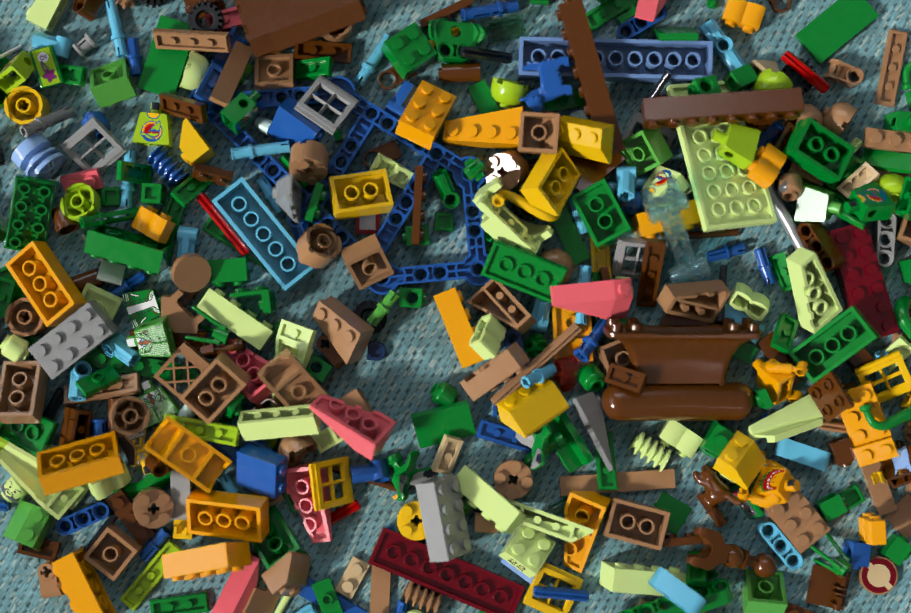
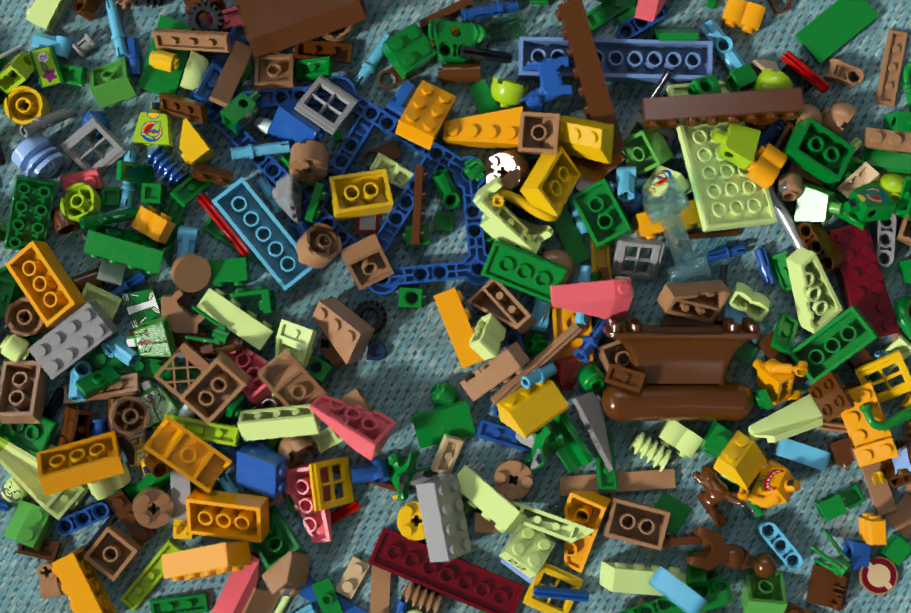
(155, 544): blue axle -> none
(164, 60): none -> yellow brick
(383, 307): bright green pin -> none
(565, 102): green plate -> none
(650, 272): reddish brown plate -> none
(798, 521): medium nougat brick -> none

